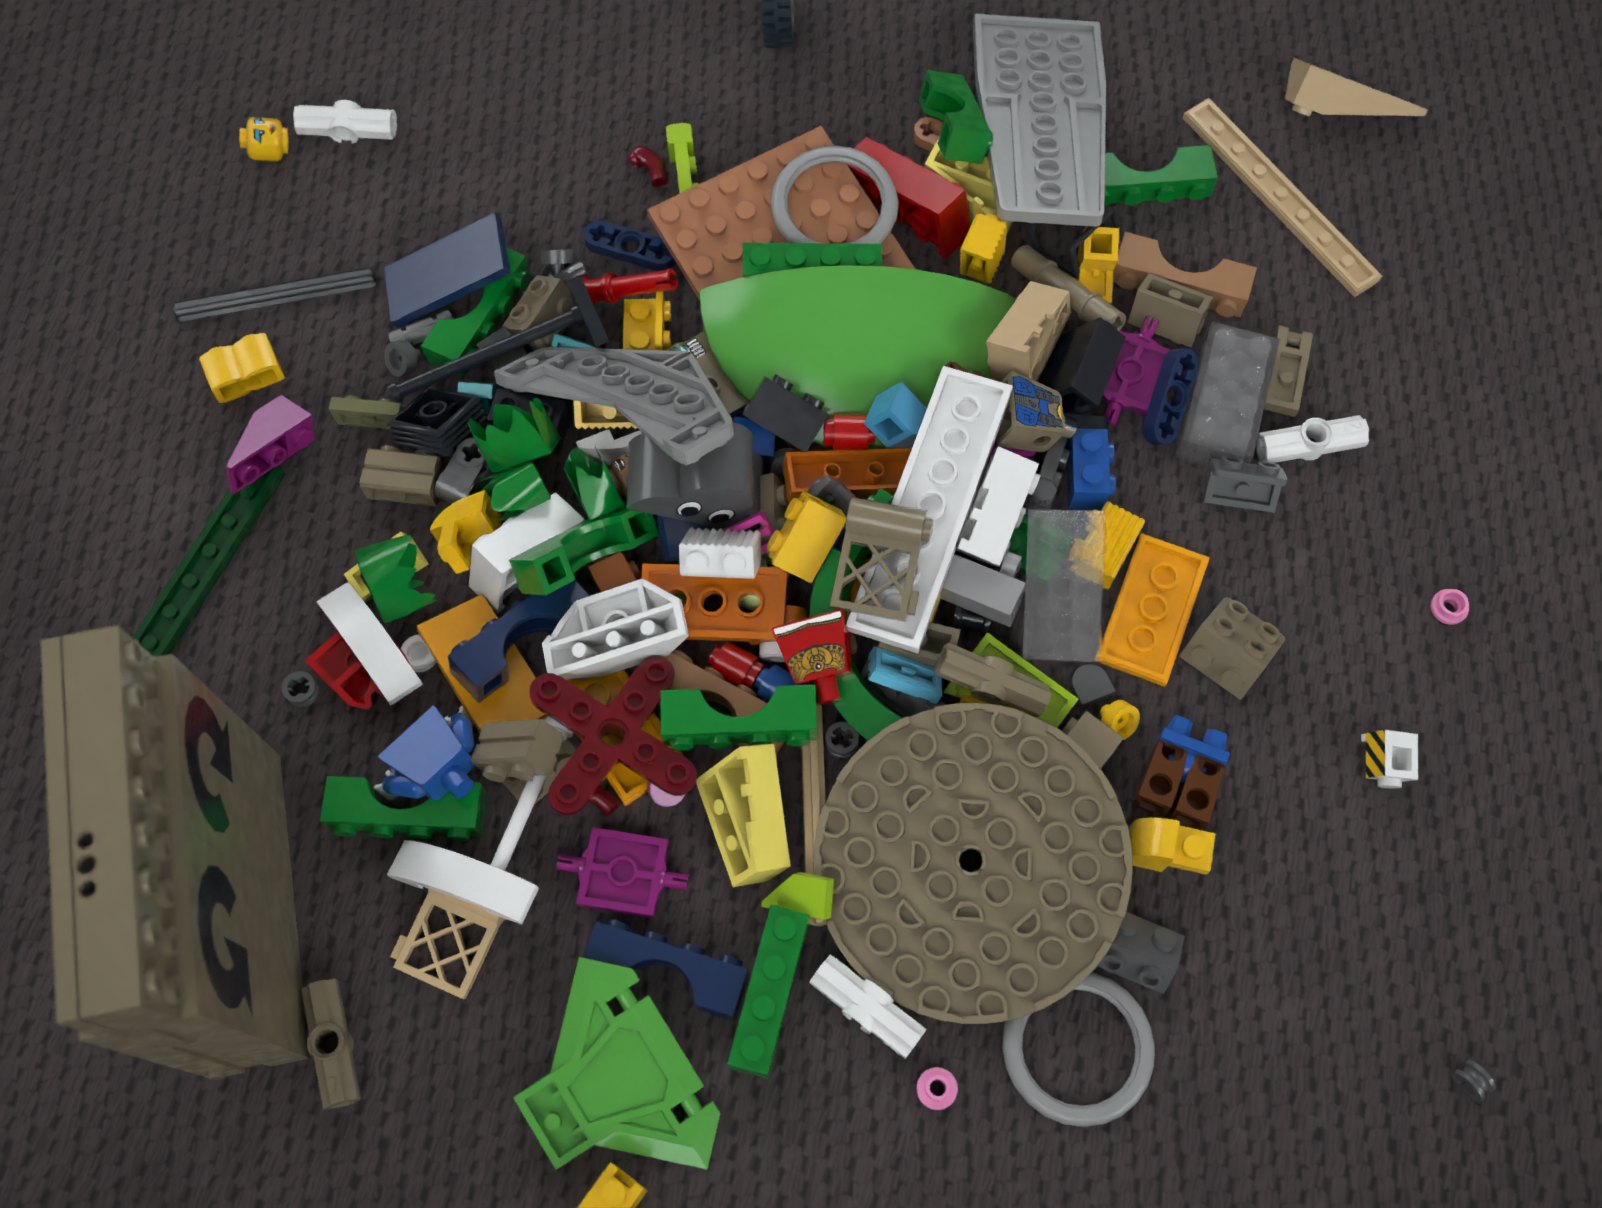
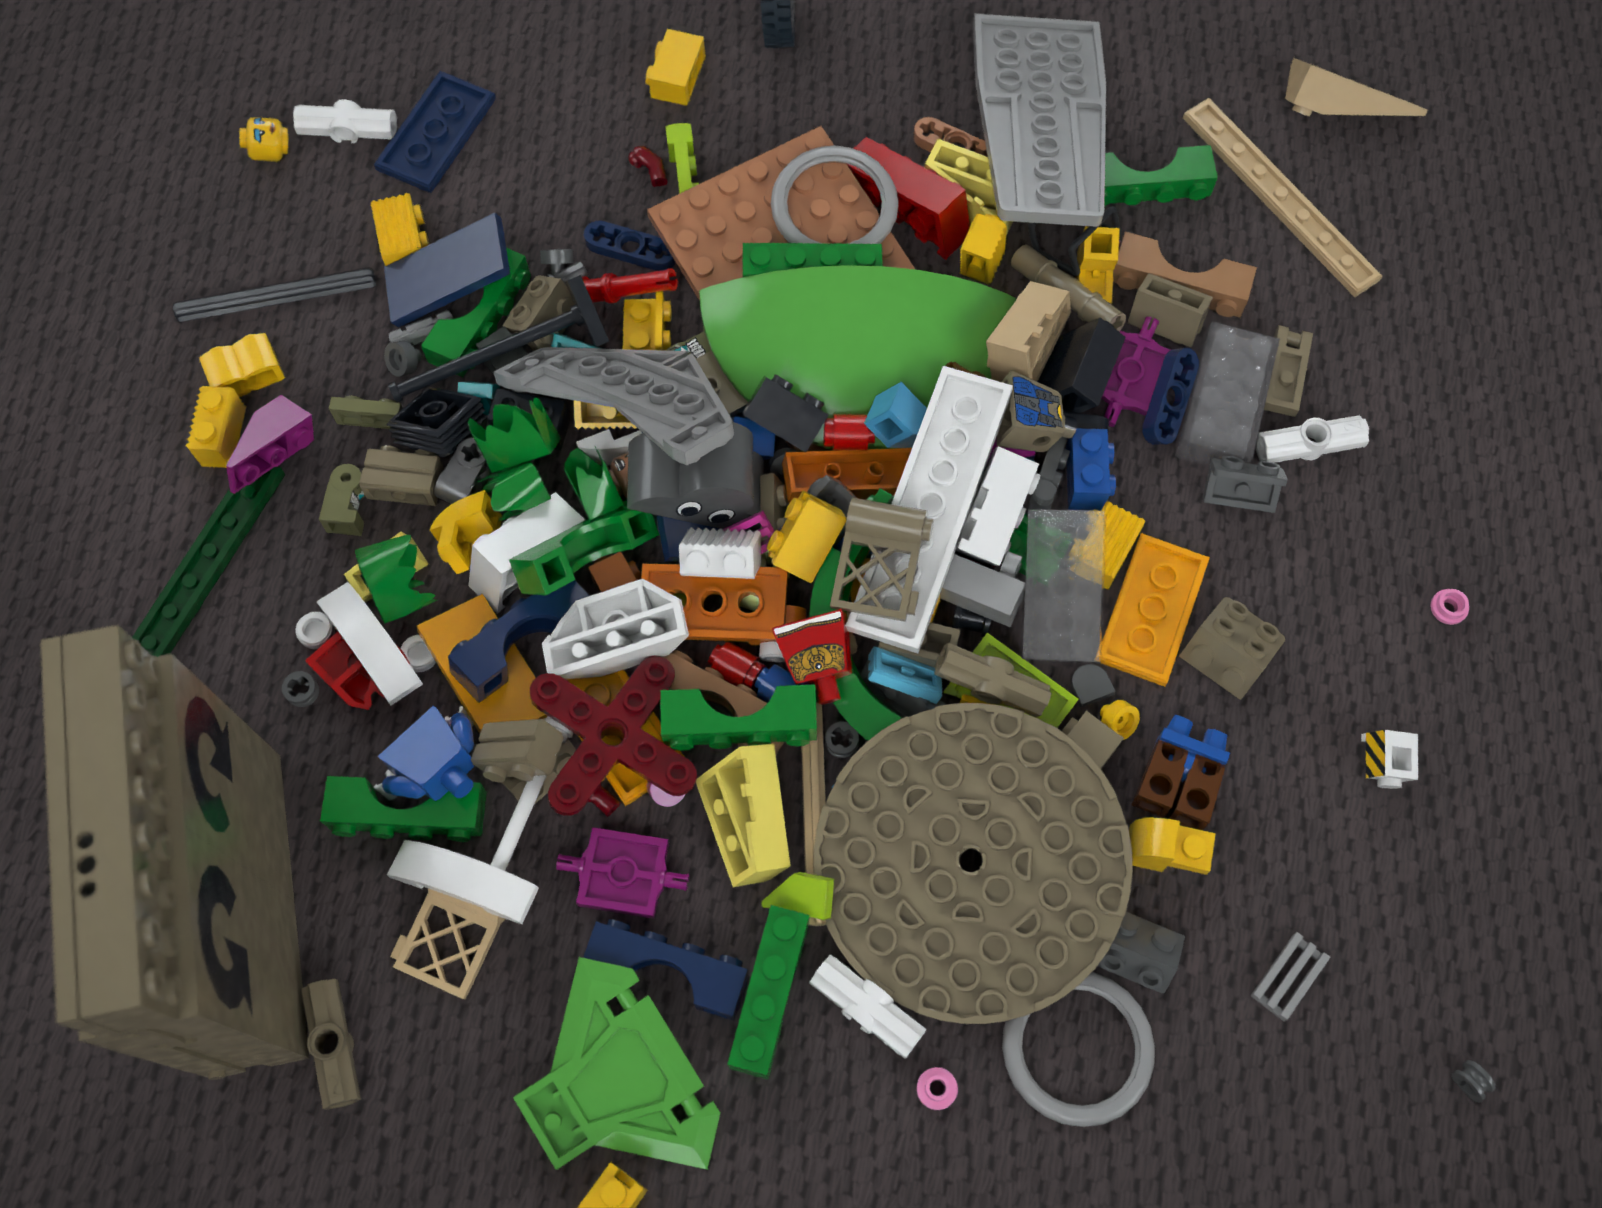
(216, 426): none -> yellow brick
(314, 630): none -> white tile
(341, 502): none -> olive leg
(398, 227): none -> yellow brick
(435, 131): none -> dark blue tile
(676, 67): none -> yellow brick
(964, 128): green arch -> none
(1309, 950): none -> light grey tile

